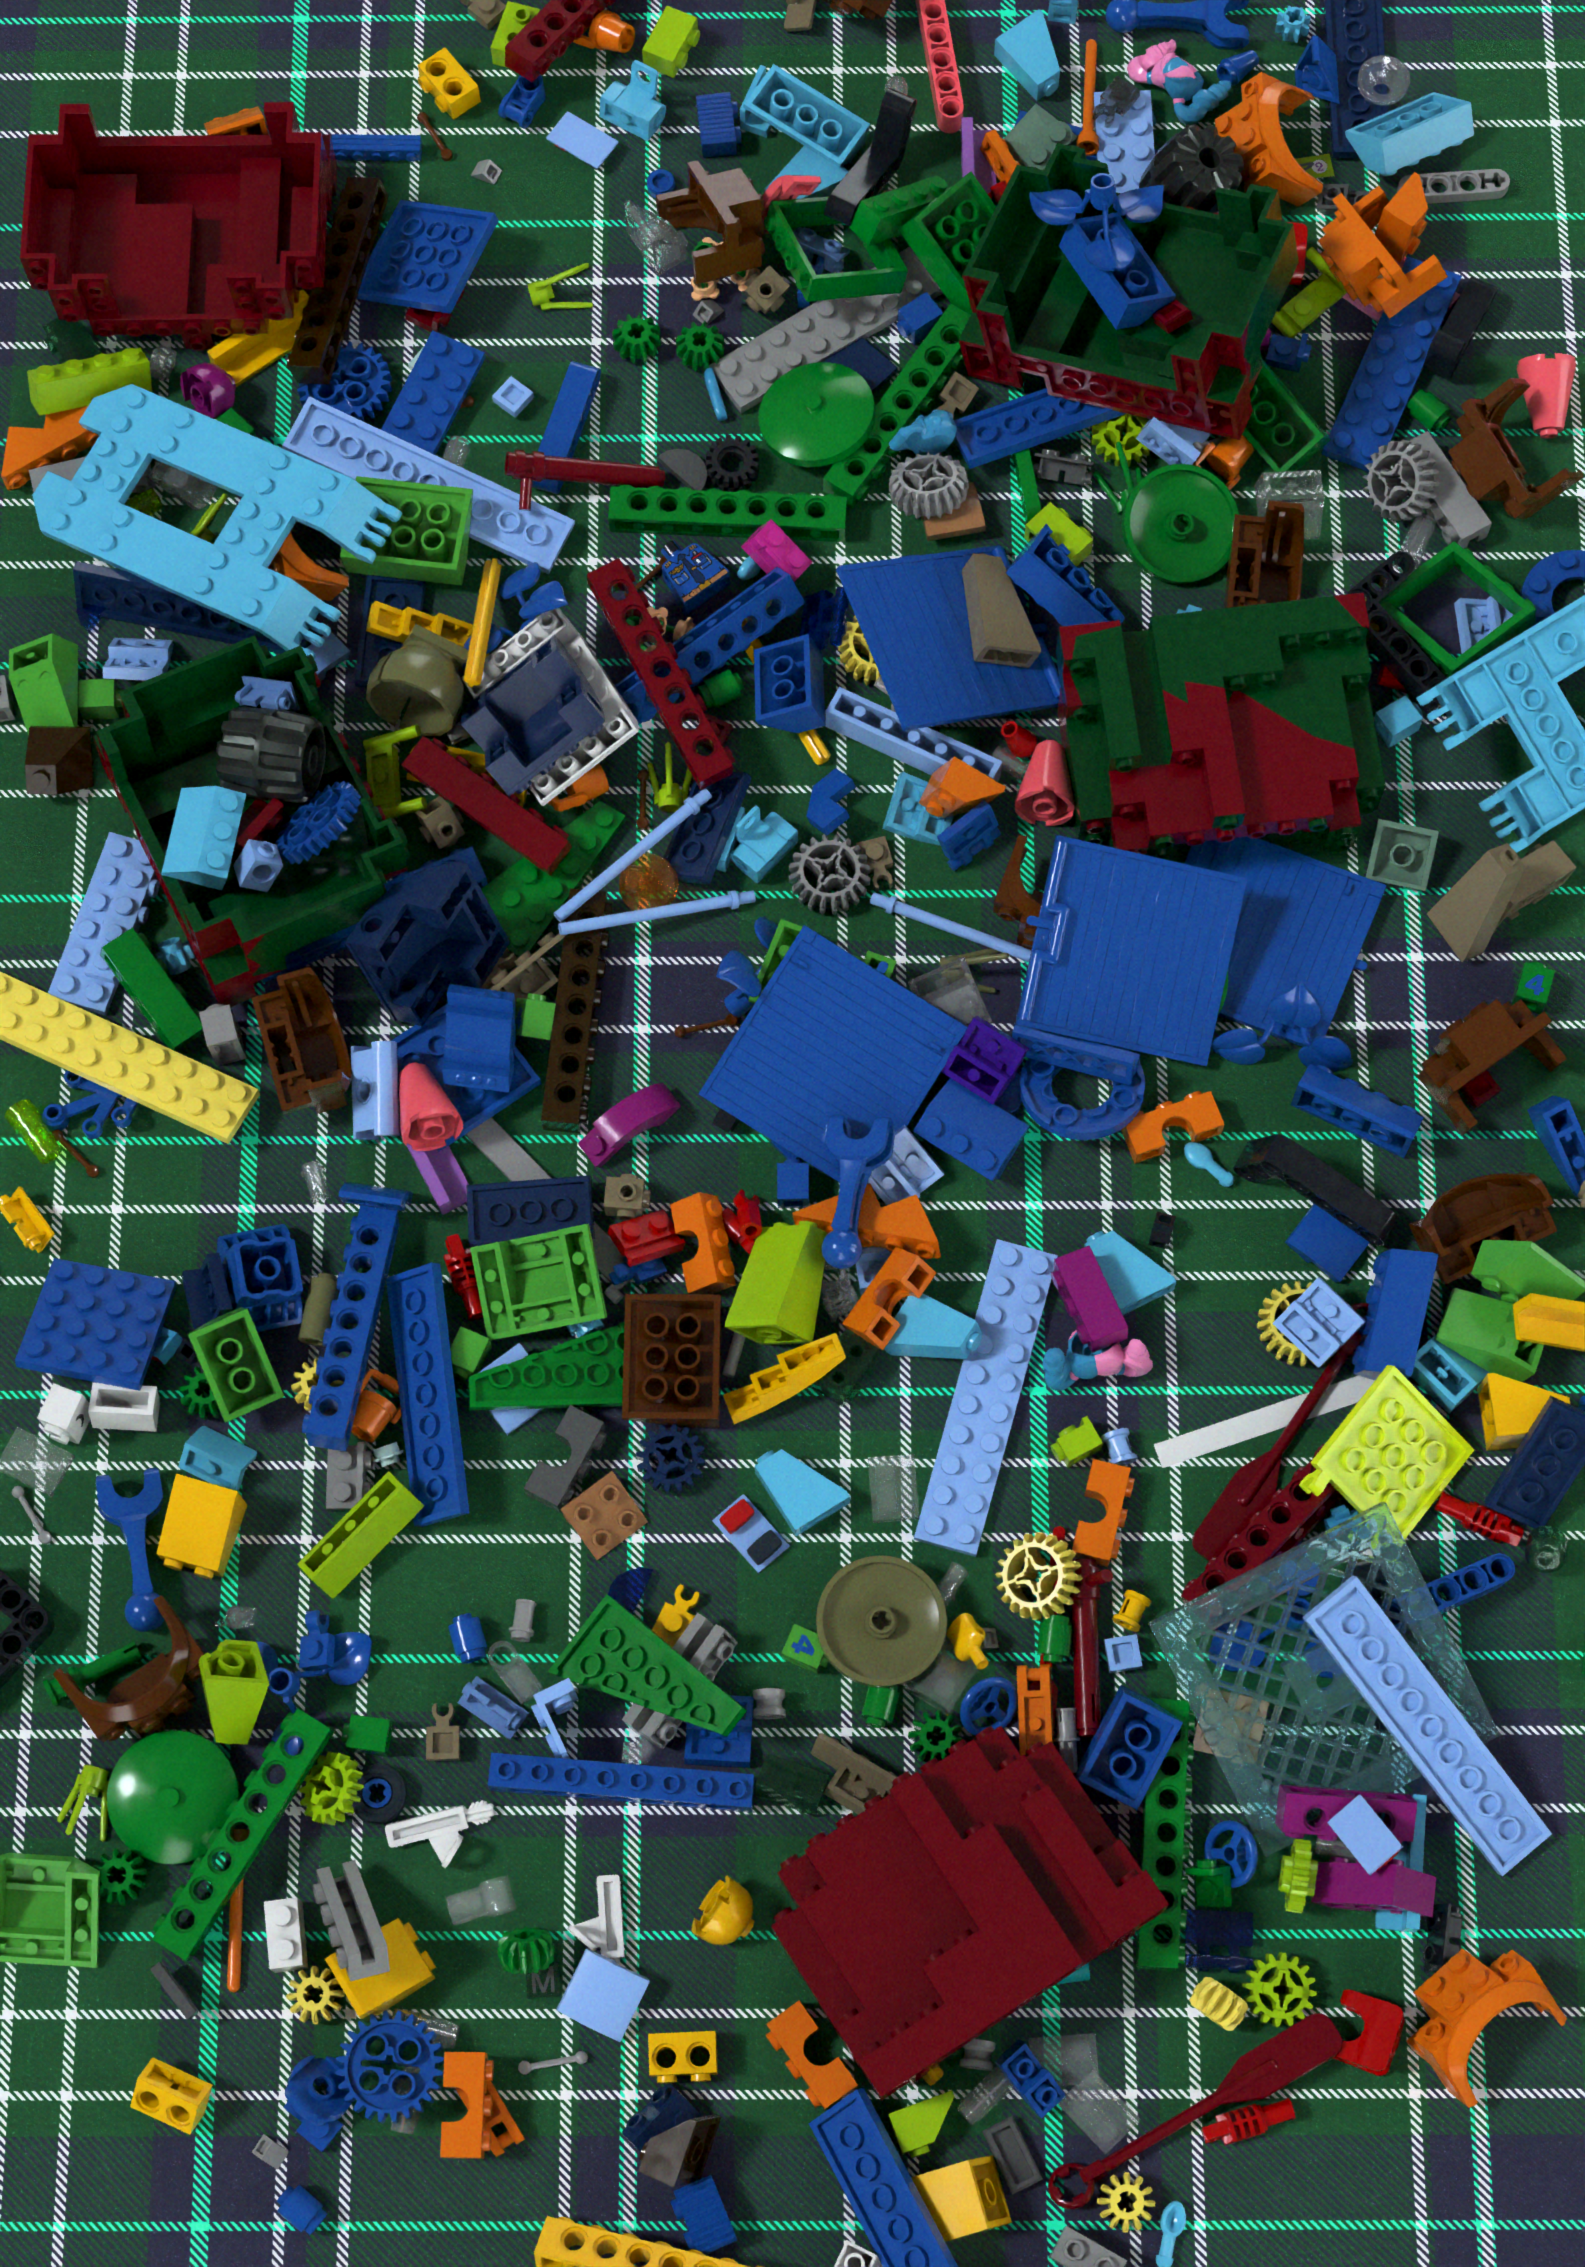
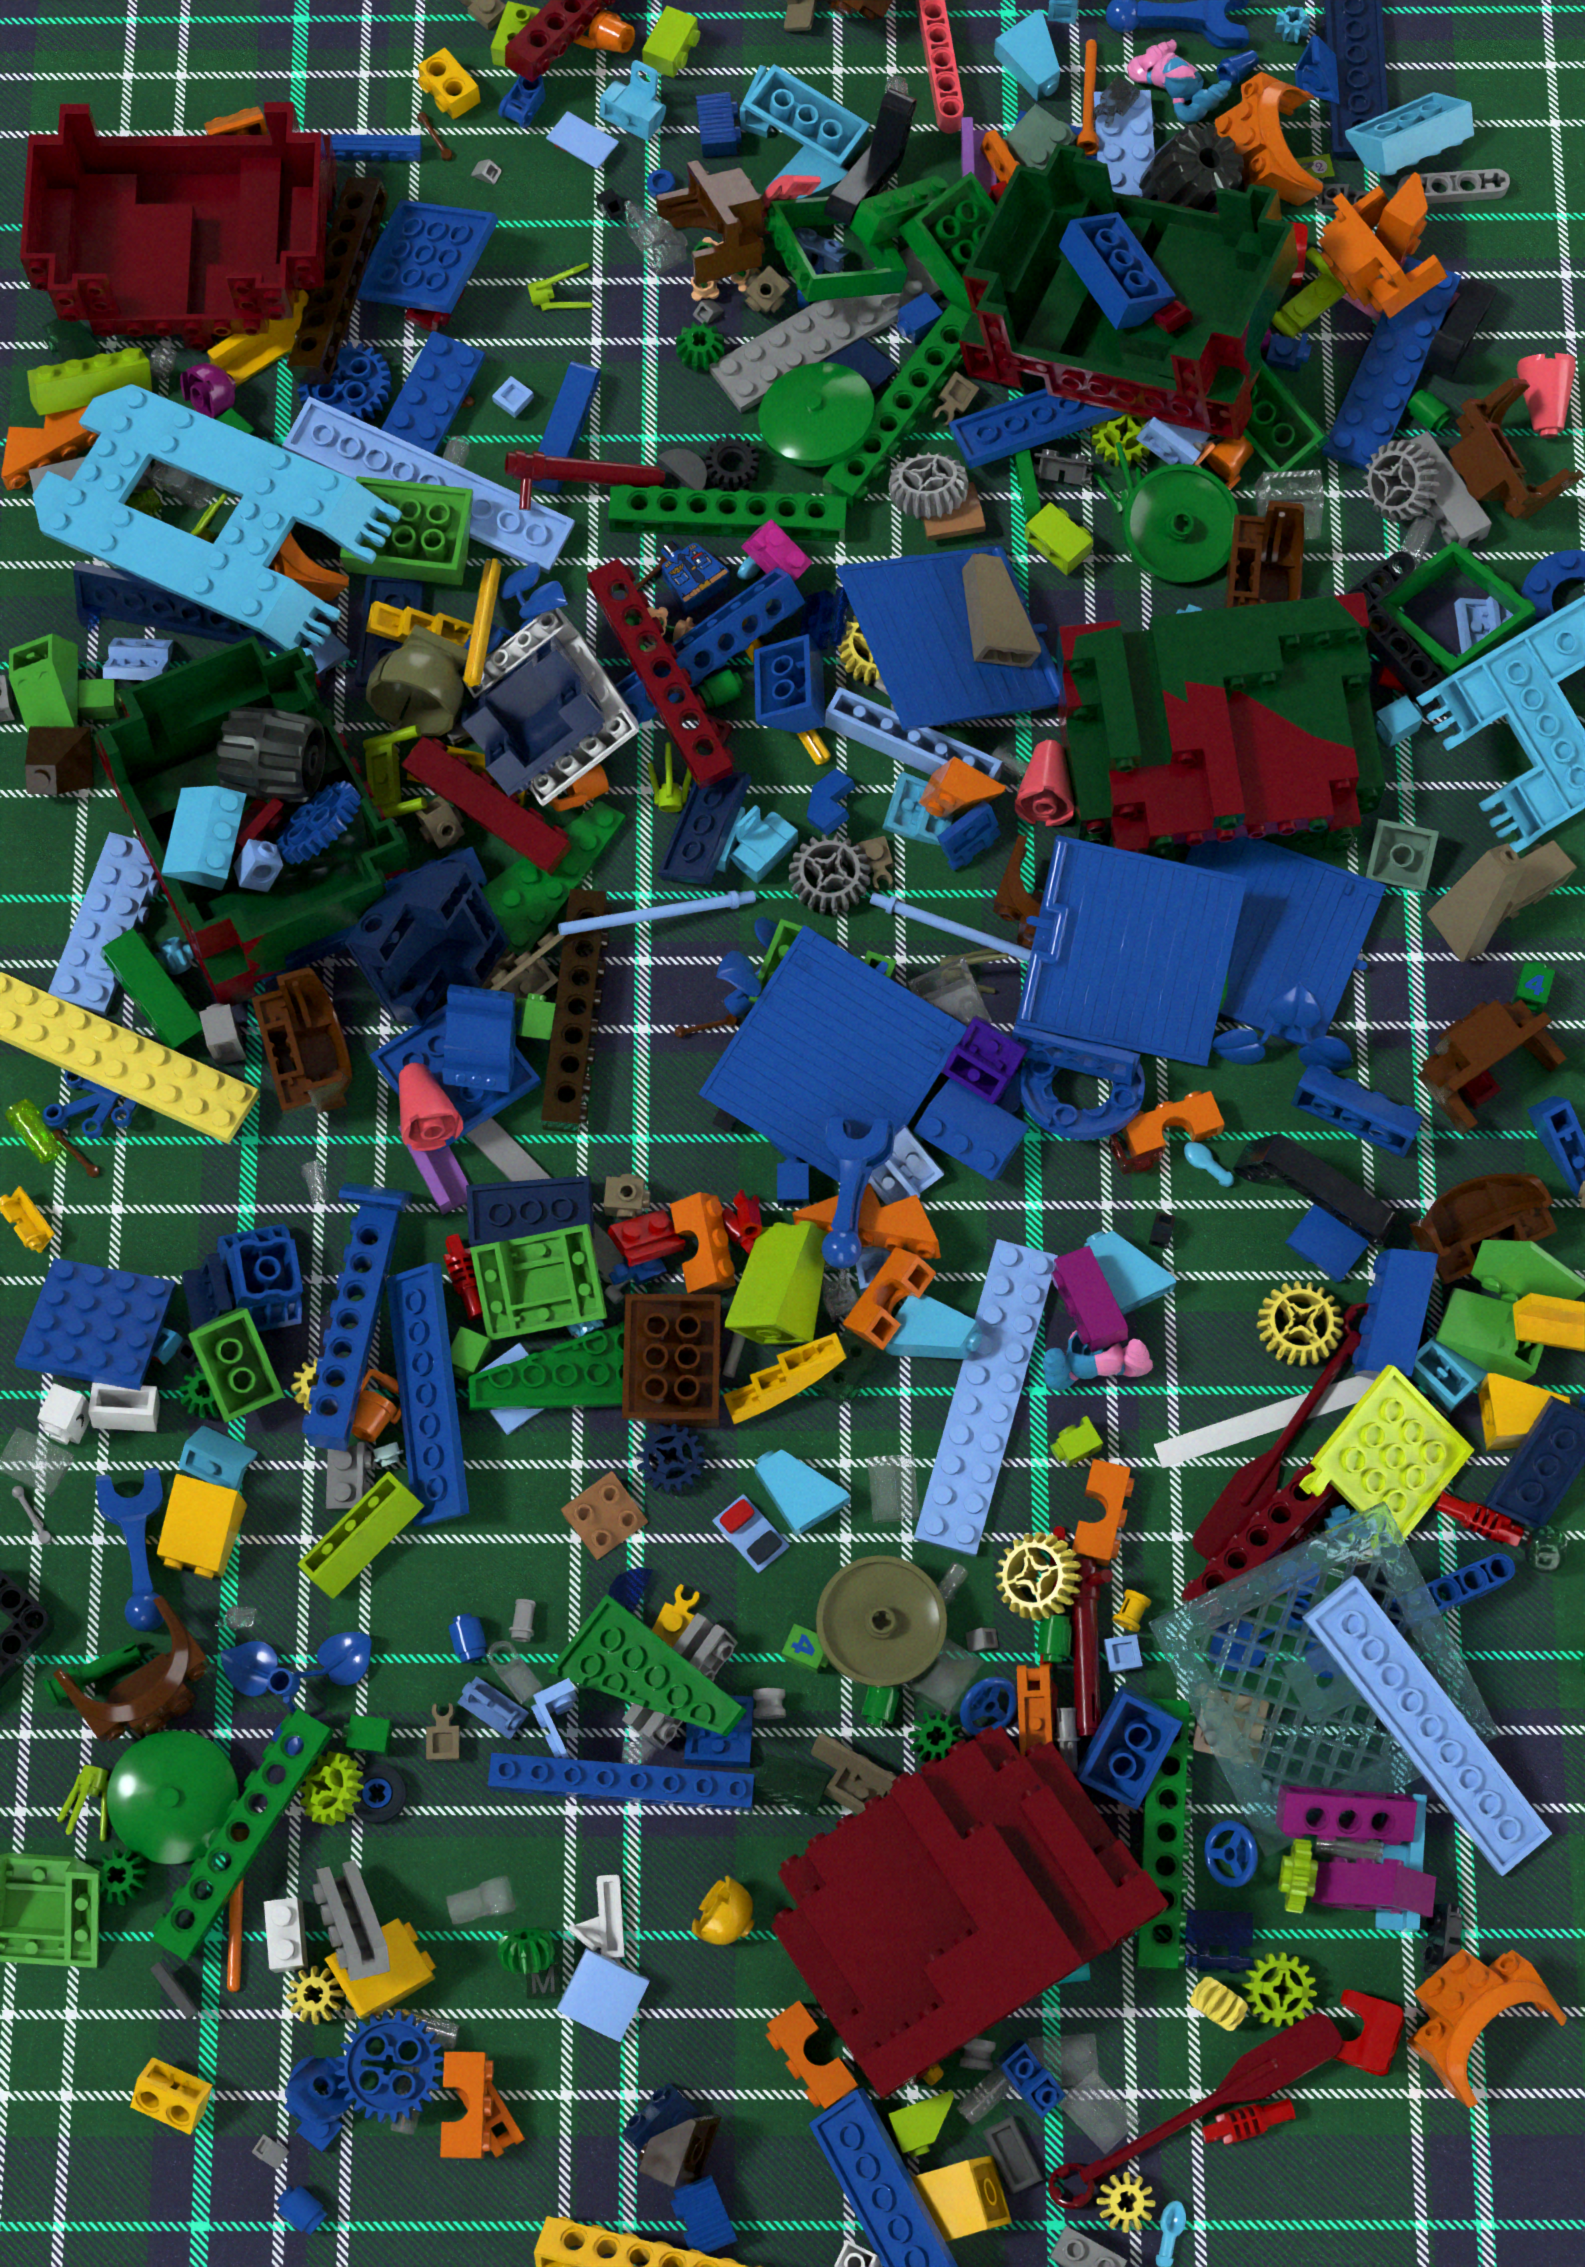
(233, 1689): lime slope -> none
(267, 693): medium blue hinge -> none
(317, 1309): olive brick -> none
(319, 1646): blue plate -> none
(375, 1090): light blue piece -> none
(439, 1828): white piece -> none
(525, 2067): light grey hinge -> none
(556, 1484): dark grey arch -> none
(609, 204): none -> black piece
(626, 1120): magenta arch -> none
(642, 822): reddish brown hinge -> none
(647, 338): green gear -> none
(648, 882): clear orange tile -> none
(683, 2045): yellow brick -> none
(690, 806): light blue bar -> none
(715, 394): dark azure piece -> none
(926, 434): dark azure piece -> none
(967, 1639): yellow piece -> none
(1019, 740): red cone -> none
(1058, 584): blue wedge -> none
(1119, 1446): light blue bush -> none
(1138, 205): blue plant -> none
(1139, 1163): none -> clear red bracket
(1212, 1883): green bracket -> none
(1319, 1322): light blue slope -> none
(1365, 1835): light blue piece -> none
(1385, 71): clear piece -> none

